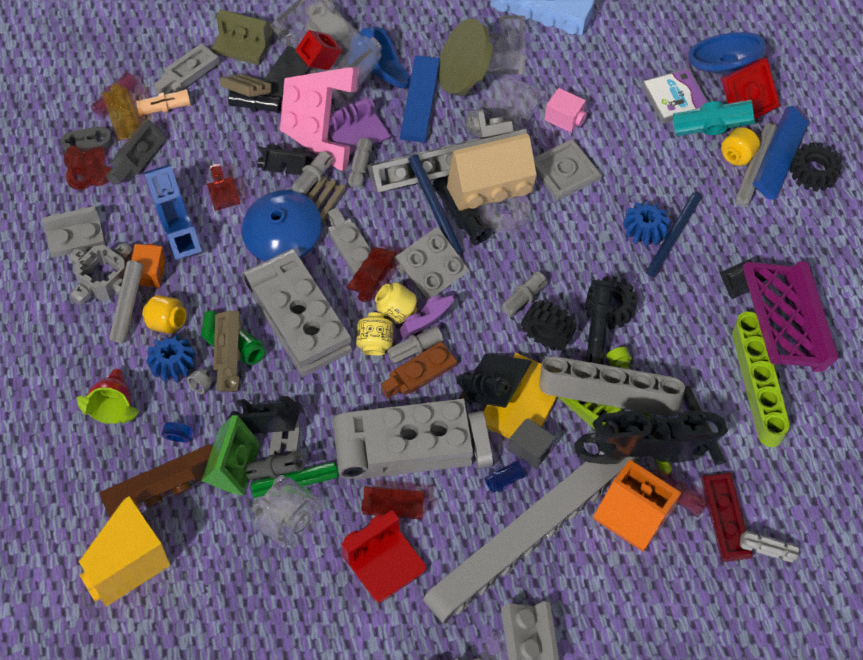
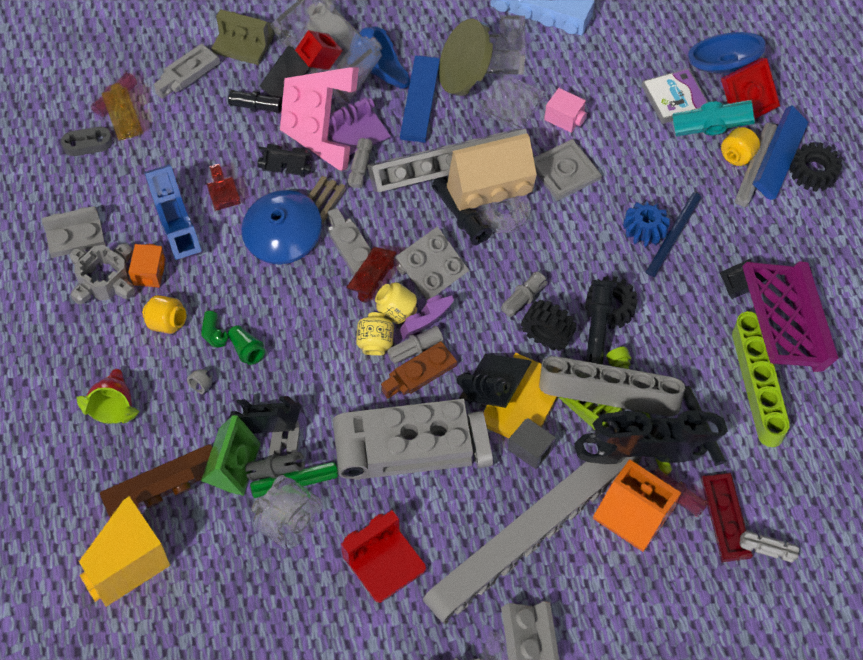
(87, 164): clear red plate -> none
(126, 302): light grey axle -> none
(136, 152): dark grey hinge -> none
(163, 102): light nougat pin -> none
(171, 358): blue gear -> none
(177, 432): clear blue tile -> none
(226, 350): dark tan hinge -> none
(245, 85): dark tan tile -> none
(297, 312): light grey hinge -> none
(312, 173): light grey axle -> none
(383, 500): clear red hinge -> none
(434, 202): dark blue bar -> none
(488, 126): light grey bracket -> none
(498, 480): clear blue pin -> none

